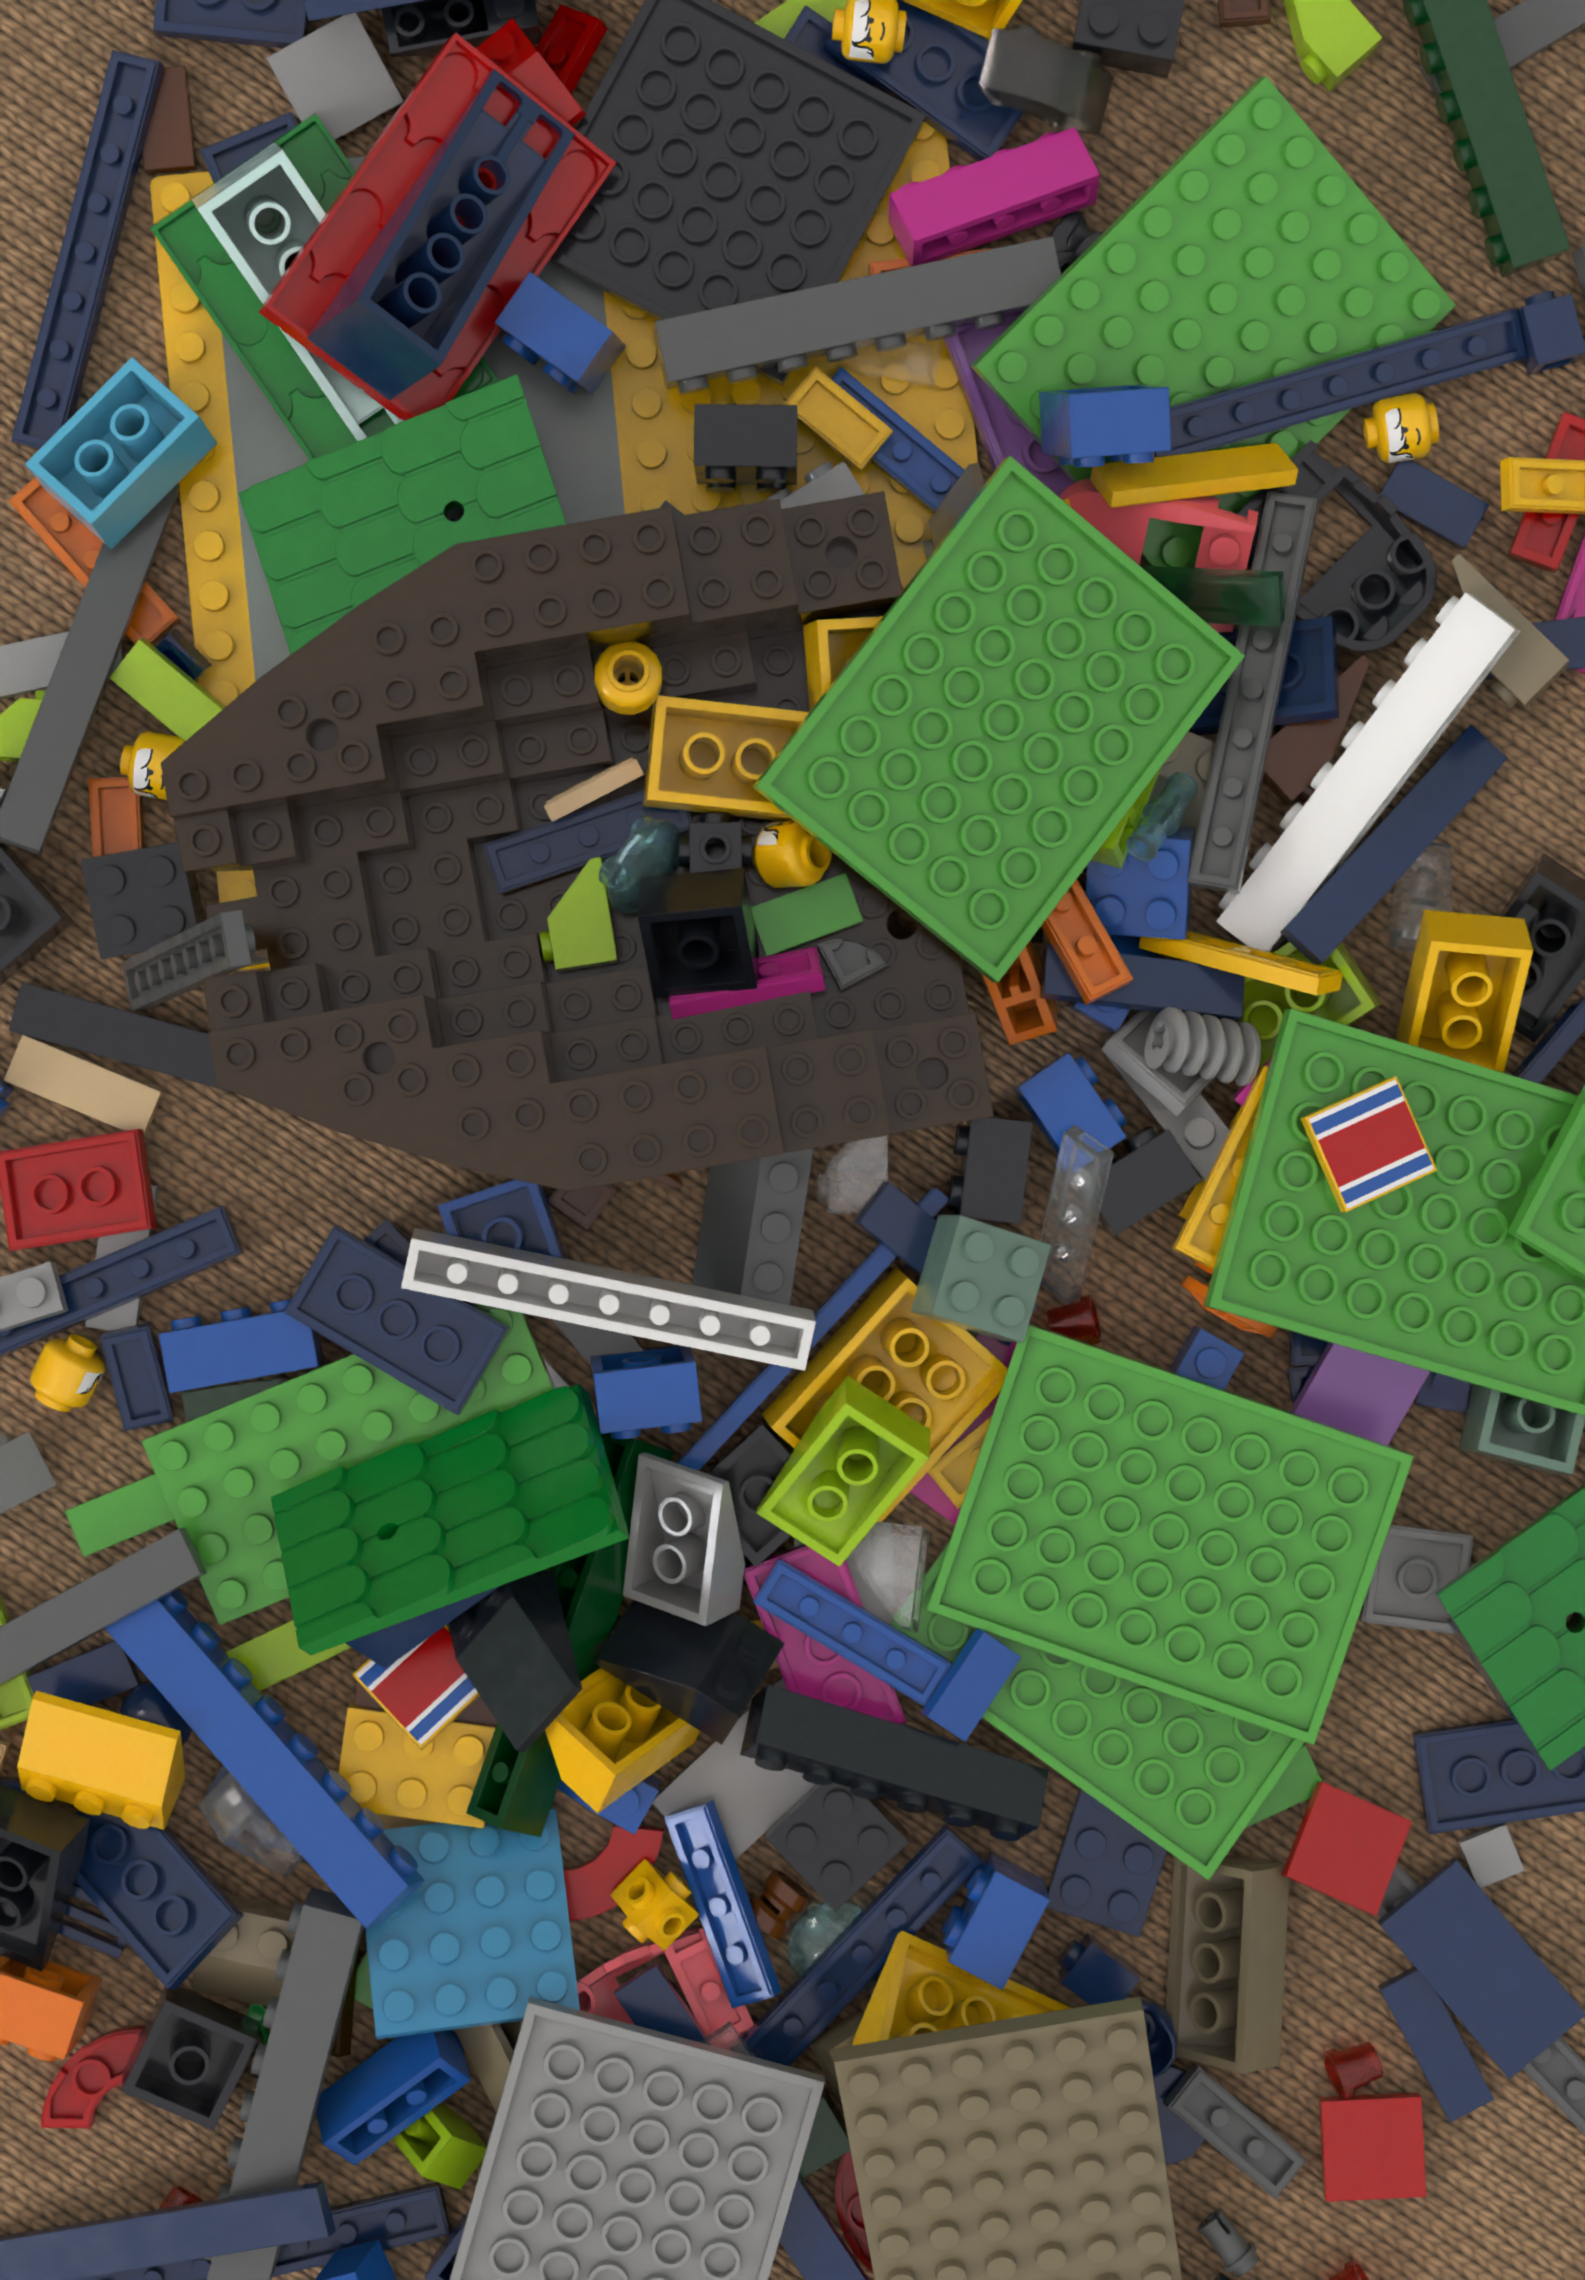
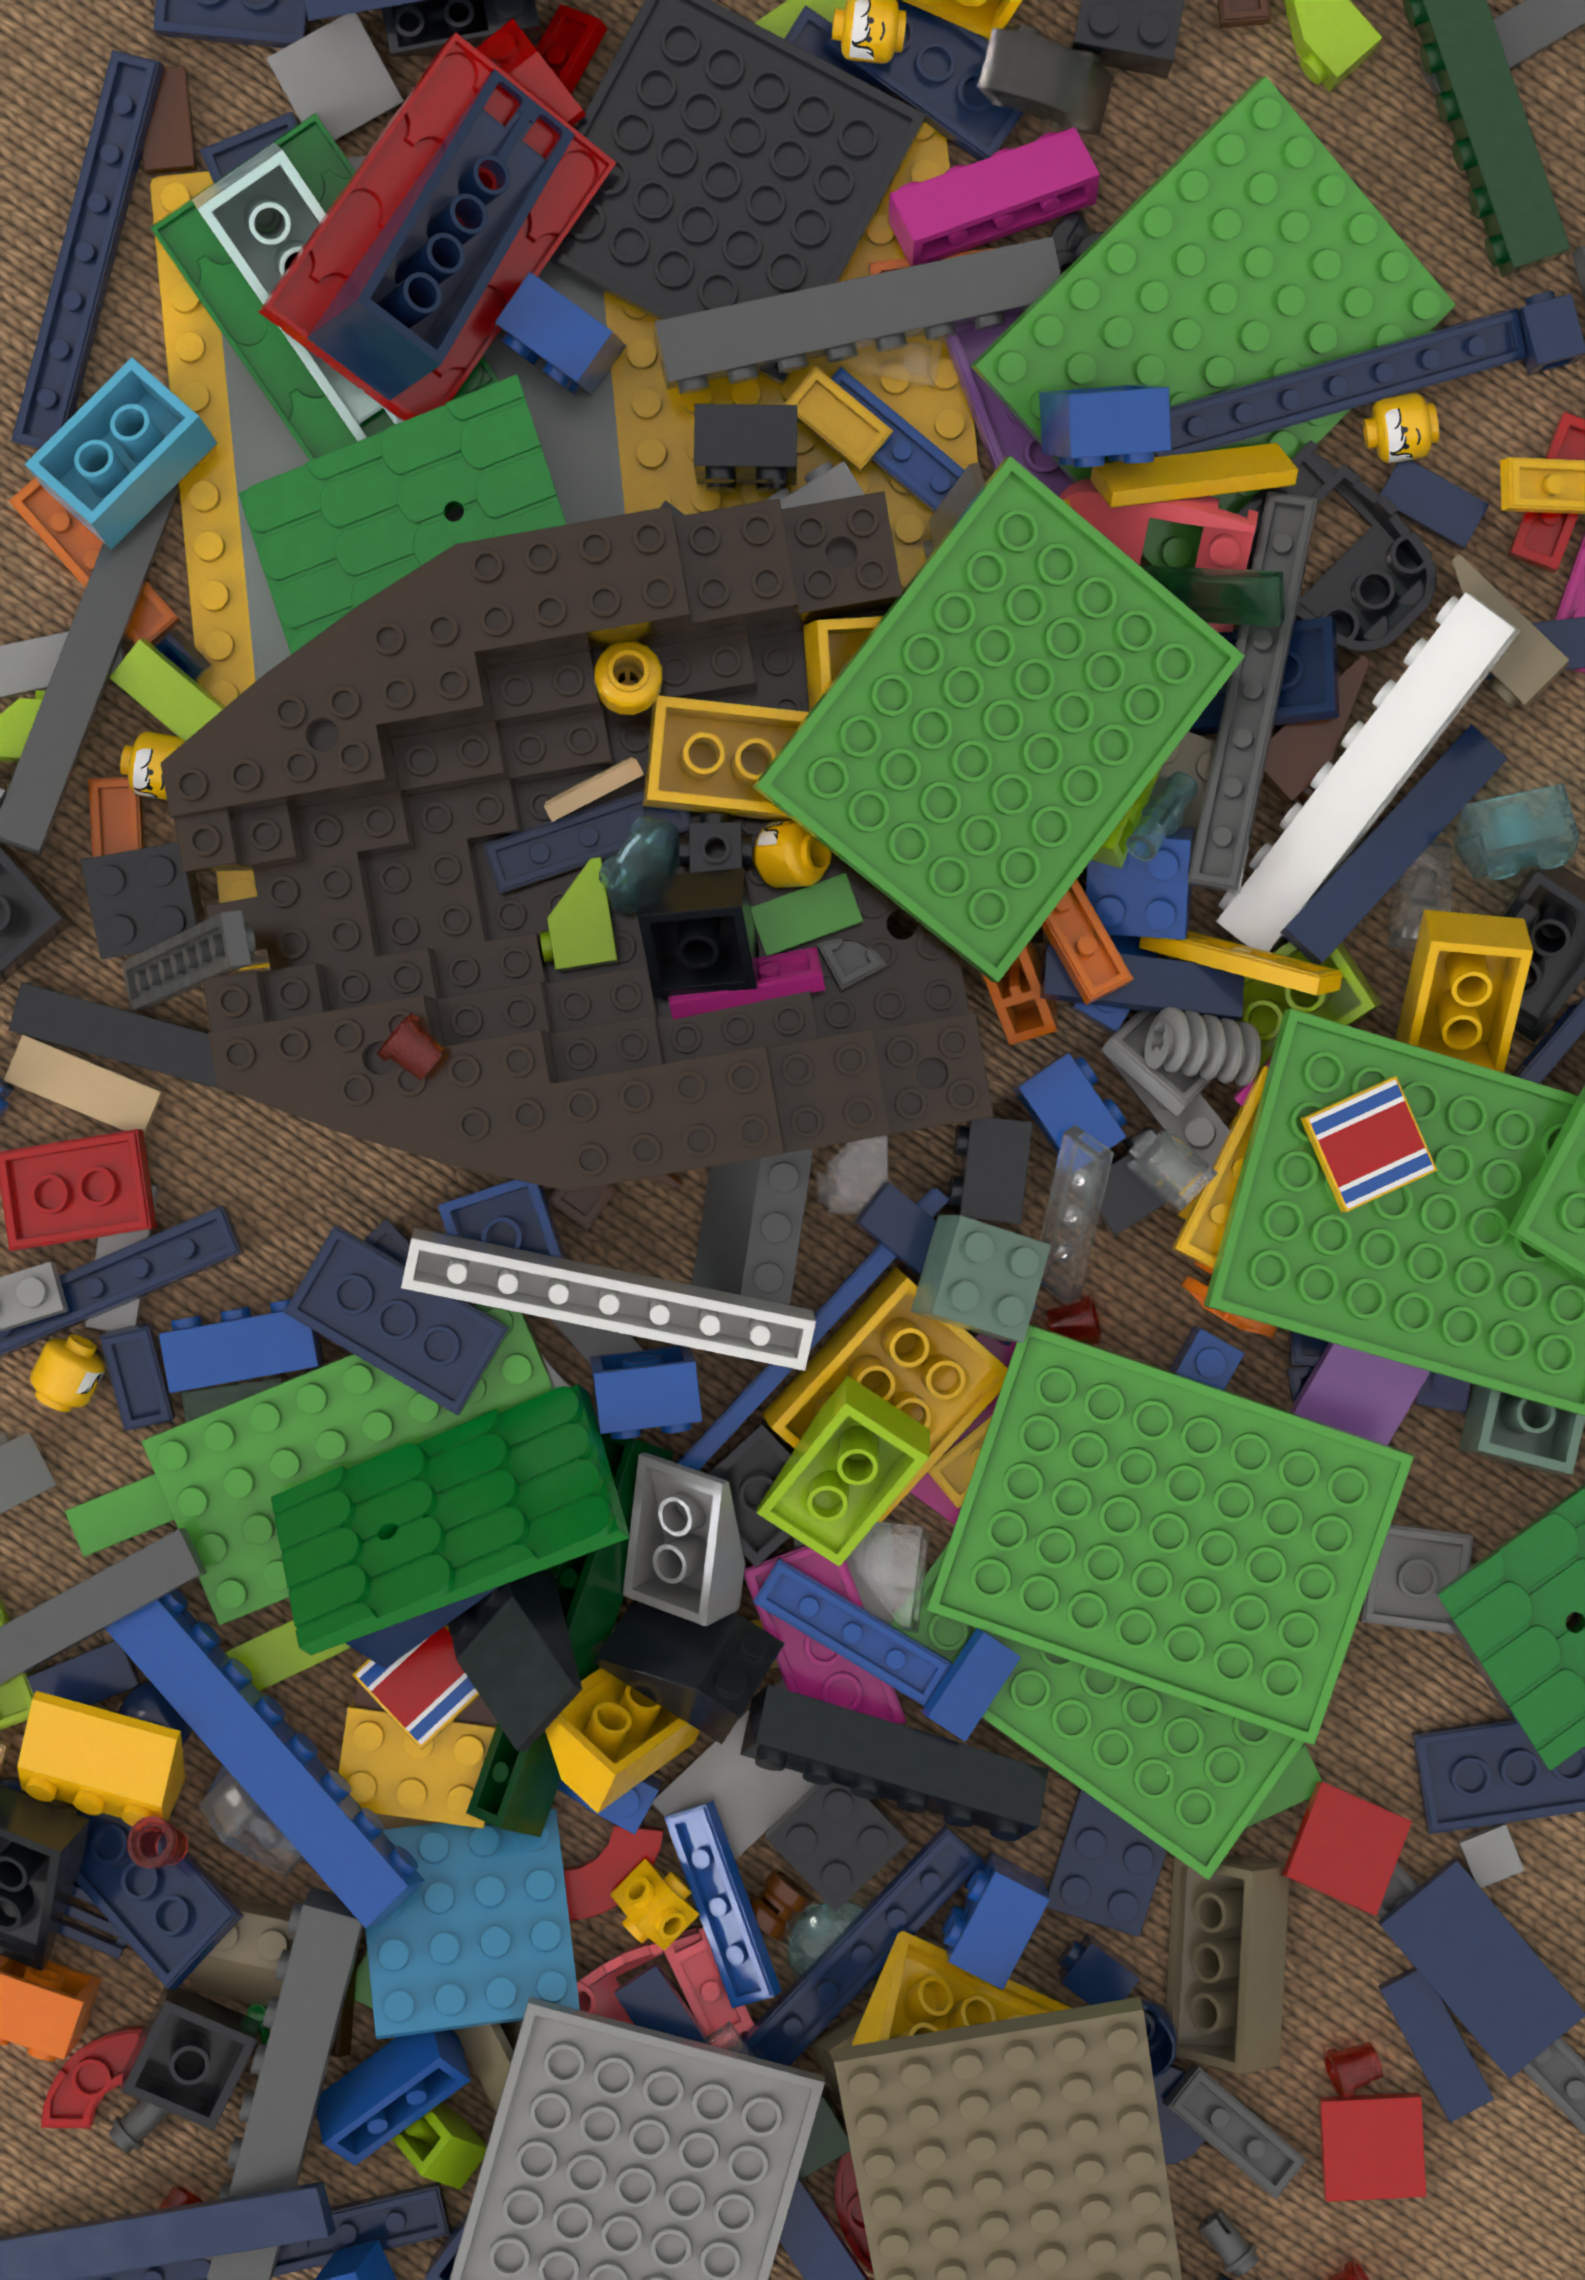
(136, 2125): none -> dark grey pin
(144, 1838): none -> clear red piece
(412, 1047): none -> clear red piece
(1170, 1168): none -> clear slope
(1517, 833): none -> clear light blue slope

